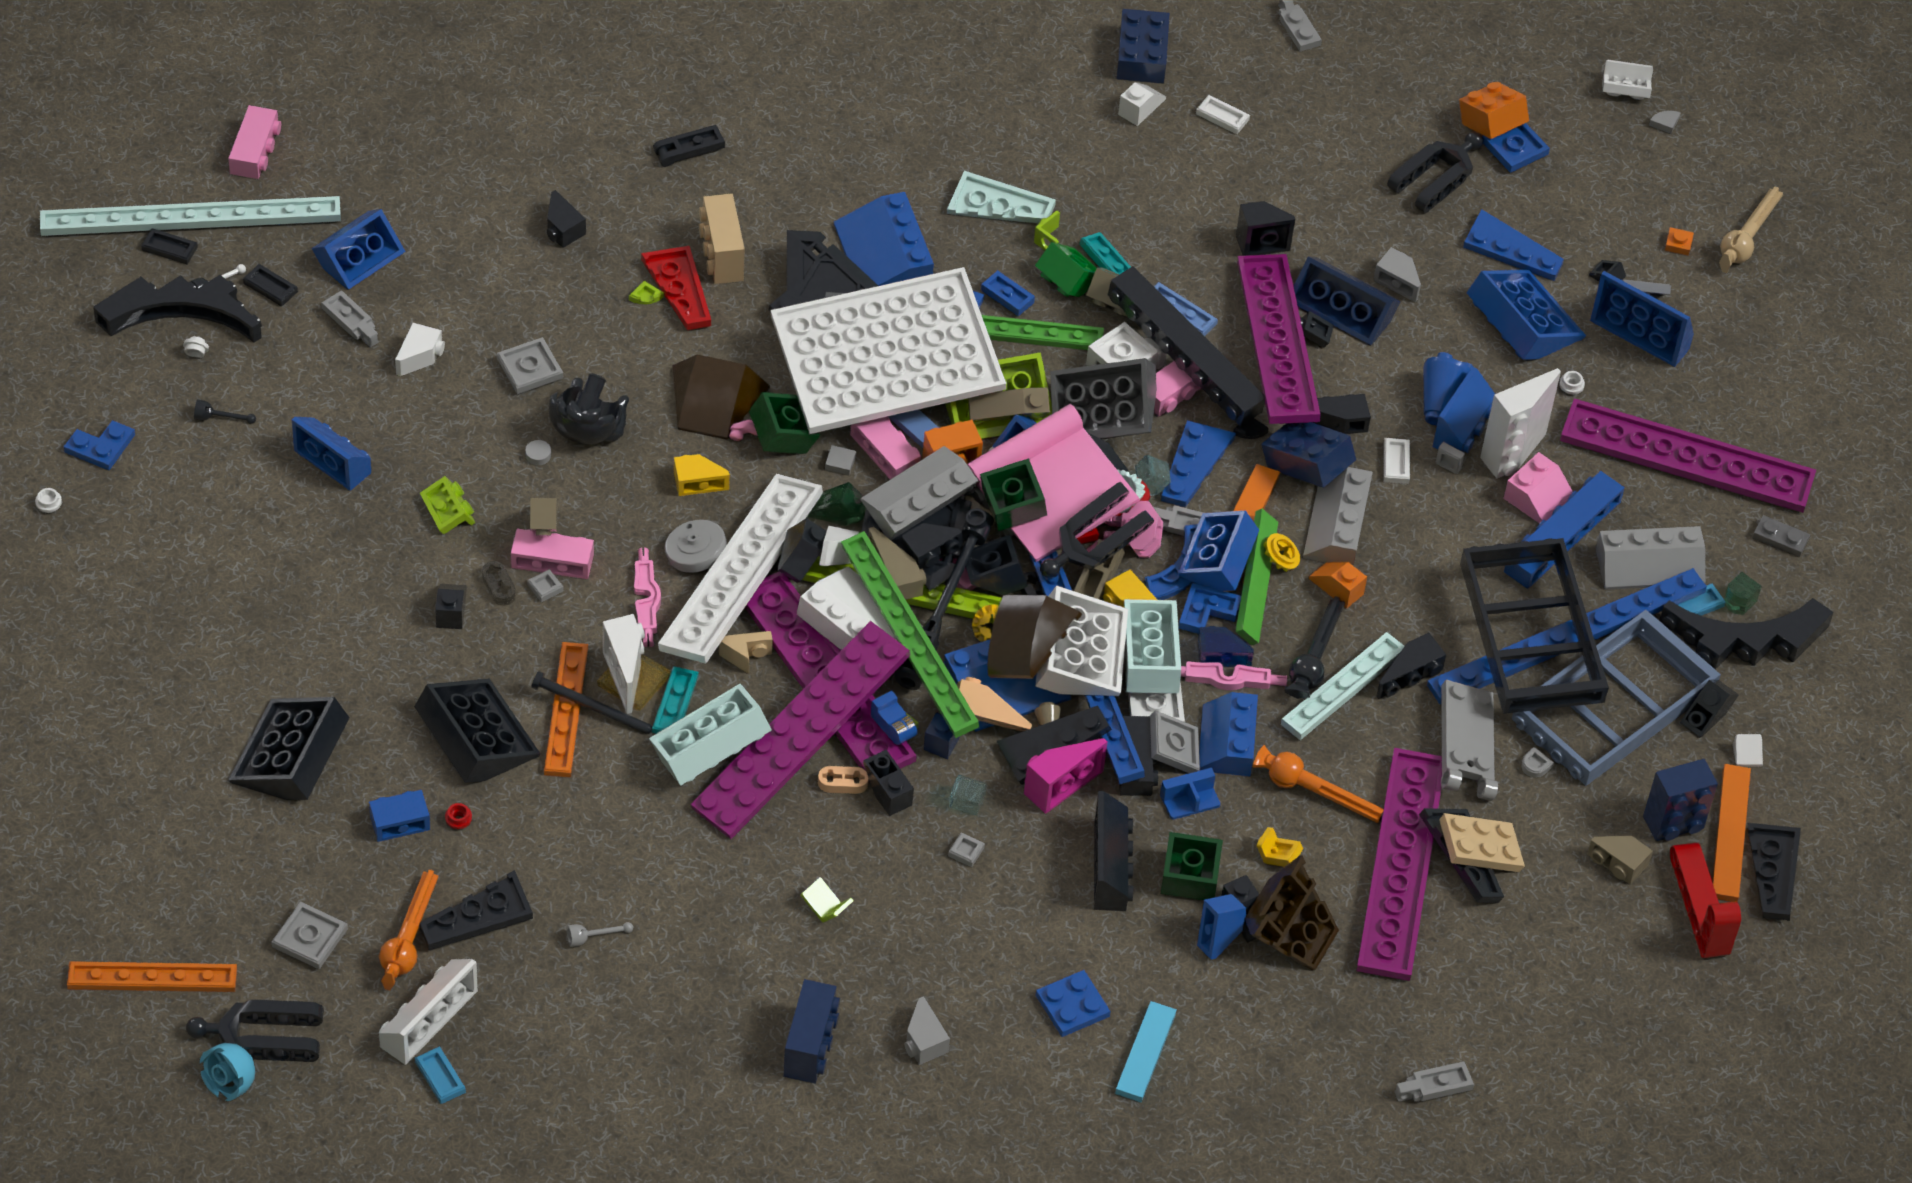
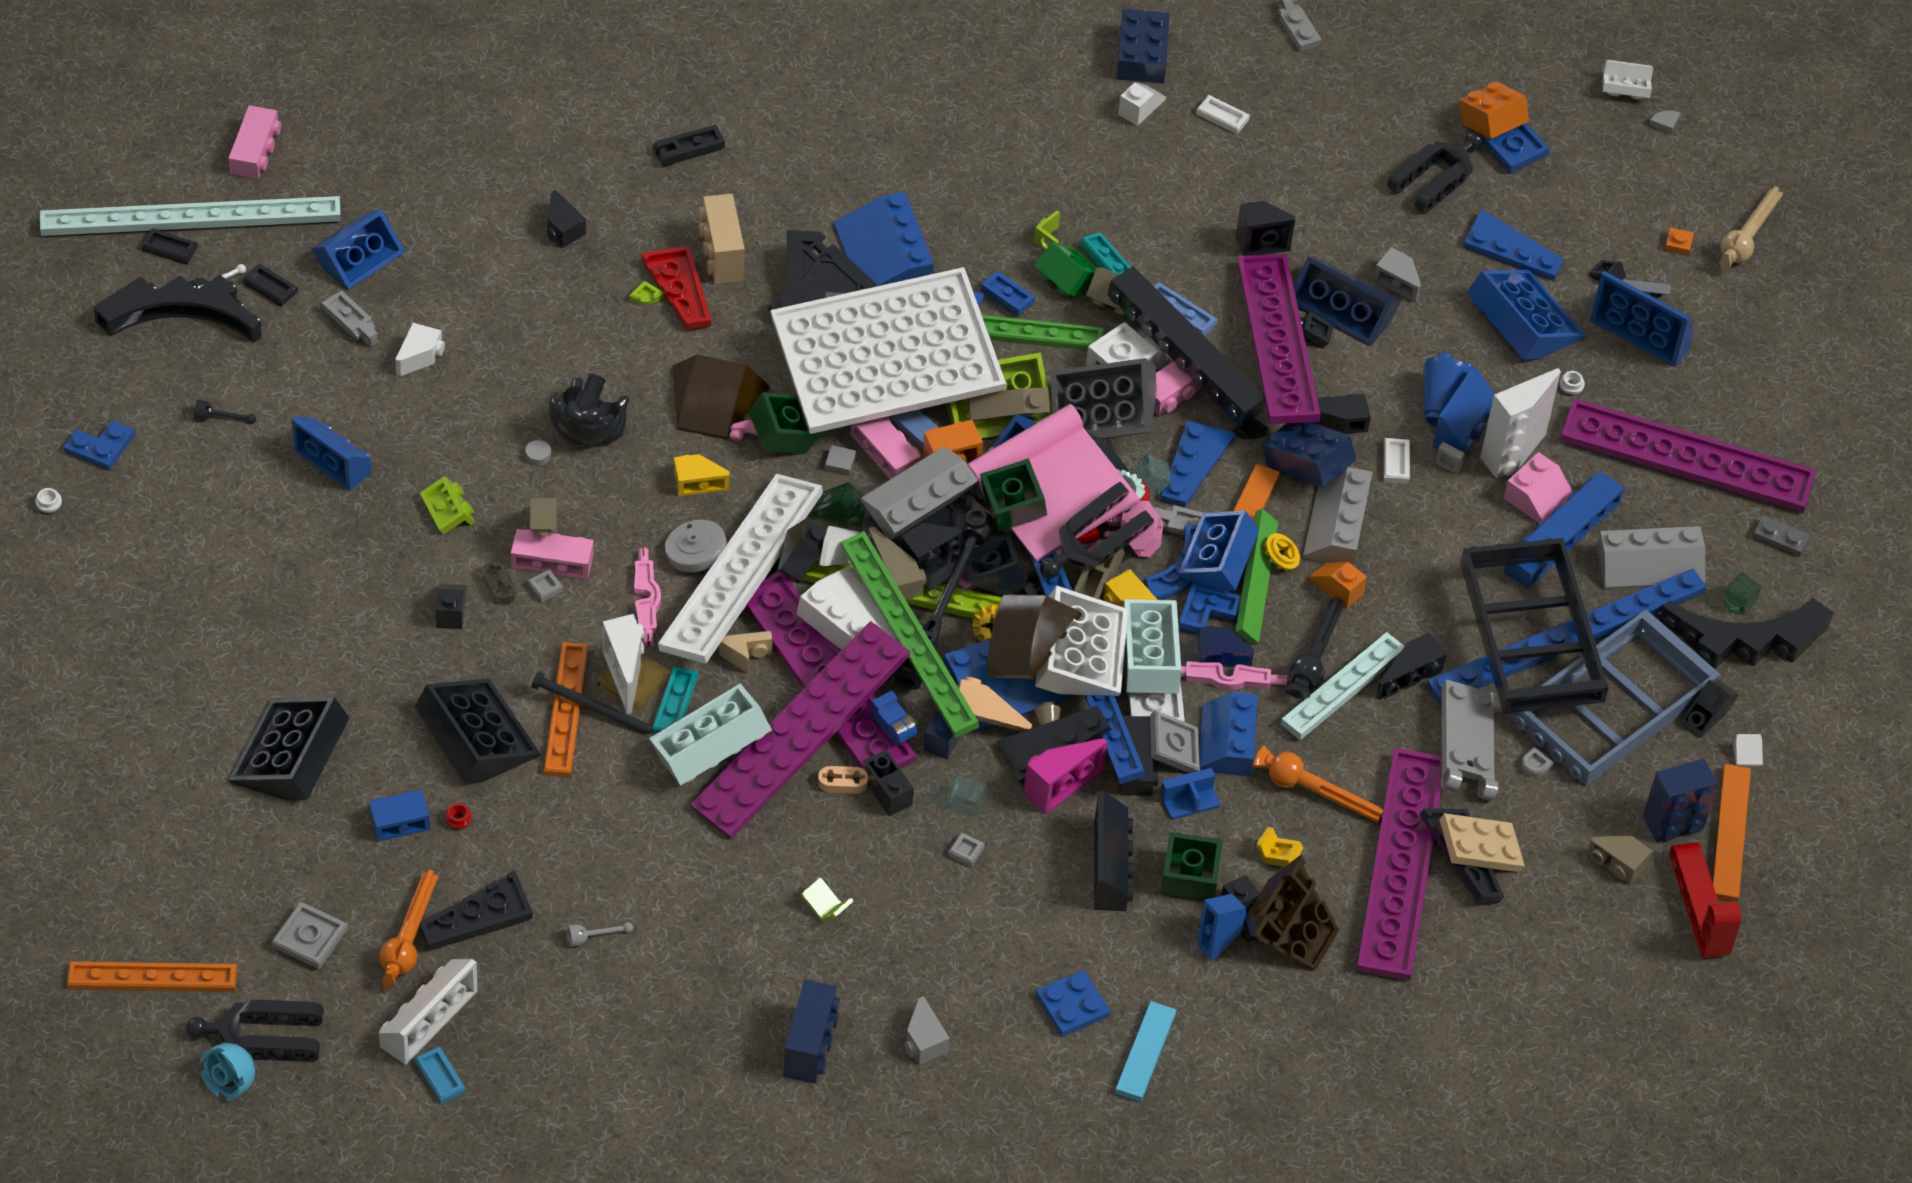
(195, 347): white plate -> none
(530, 365): light grey plate -> none
(996, 200): light aqua wing -> none
(1435, 1083): light grey hinge -> none
(1704, 603): dark azure tile -> none
(1775, 865): black wing -> none

